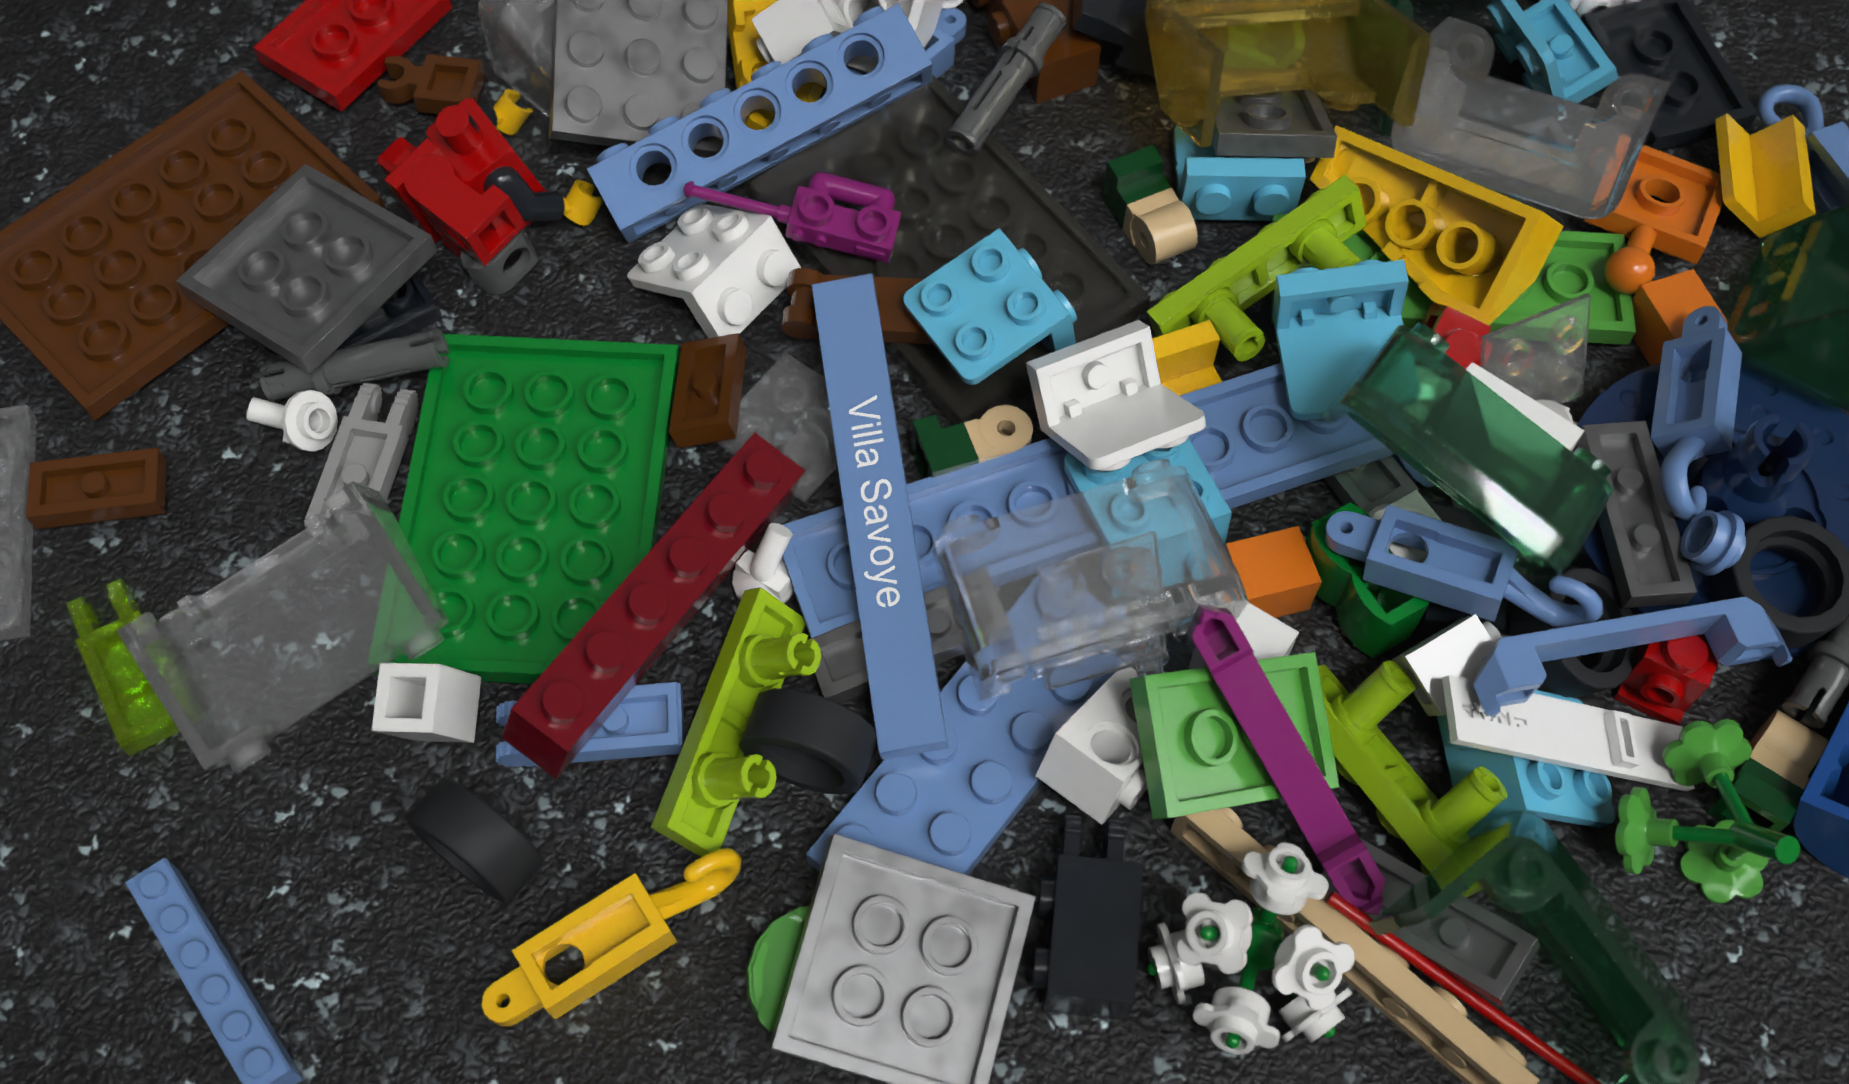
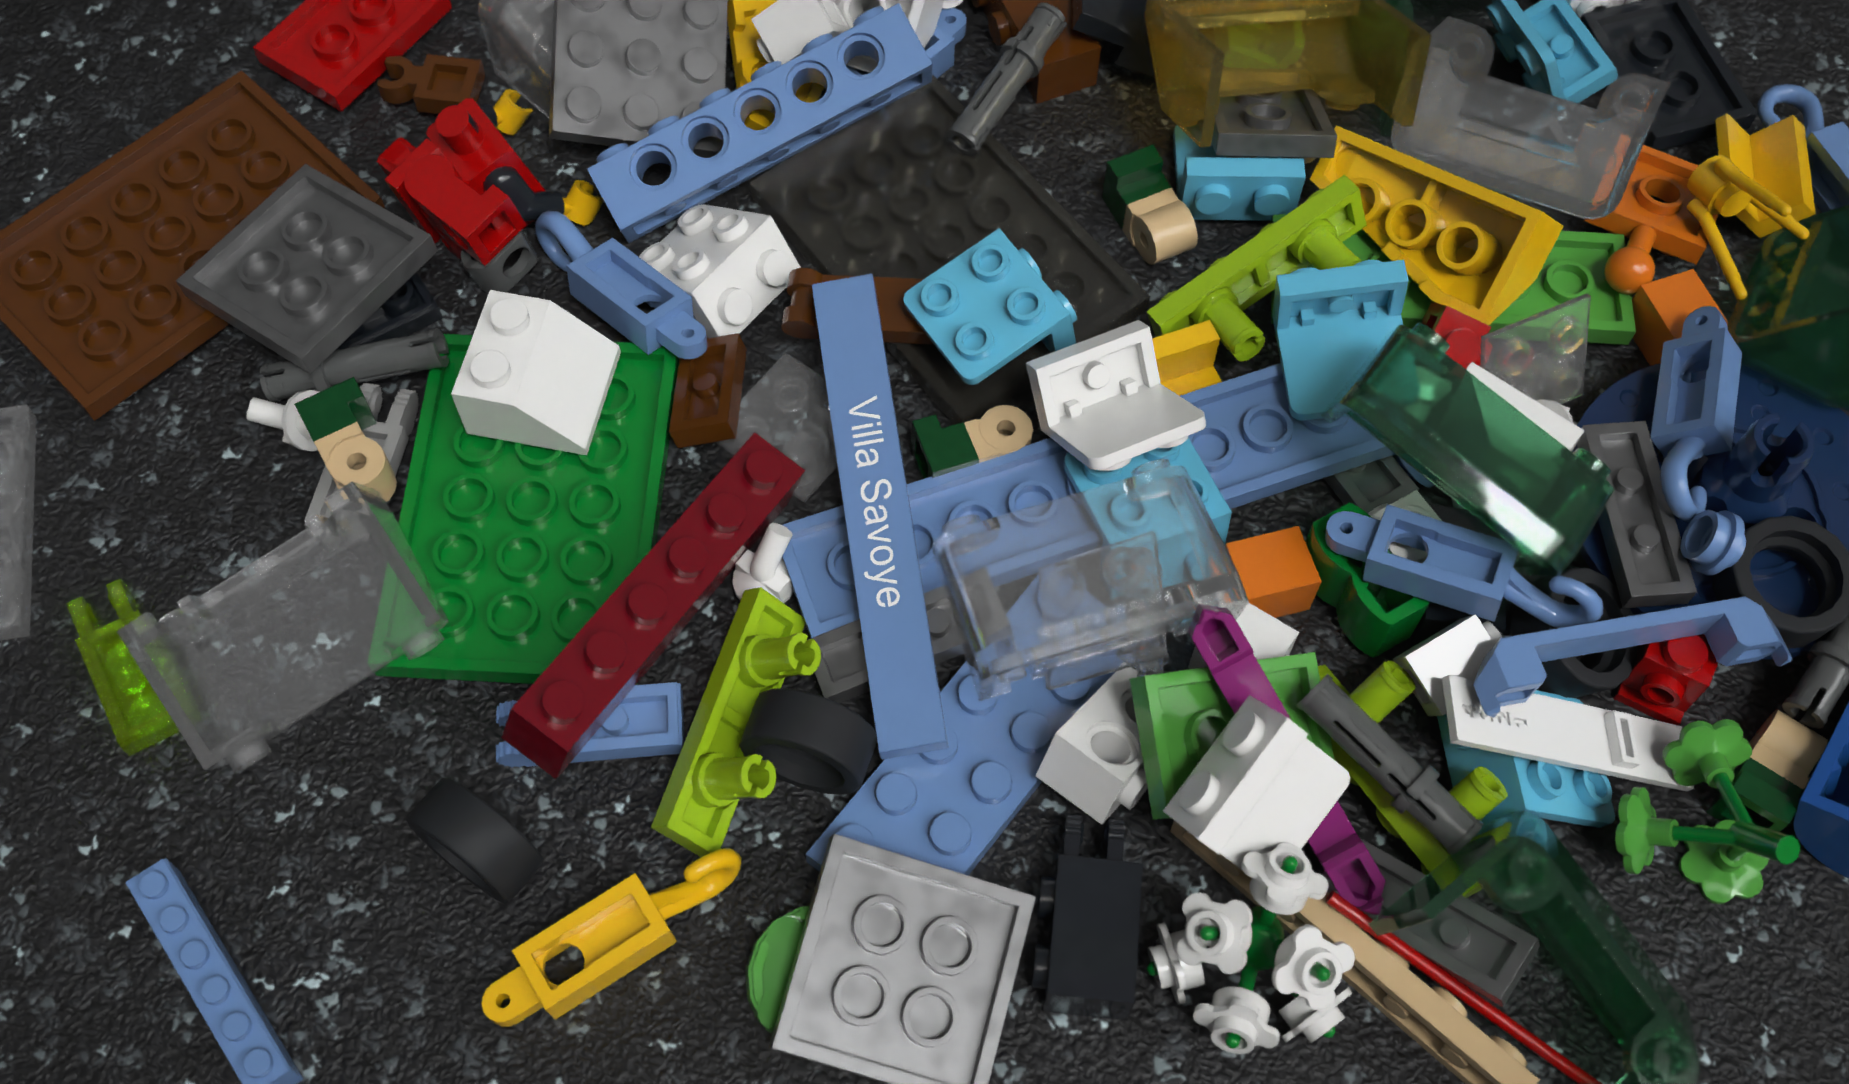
(96, 488): reddish brown plate -> none
(336, 426): none -> leg
(426, 702): white brick -> none
(534, 375): none -> white slope
(615, 282): none -> medium blue piece
(822, 223): magenta piece -> none
(1258, 786): none -> white bracket
(1391, 766): none -> dark grey pin
(1726, 191): none -> yellow plant

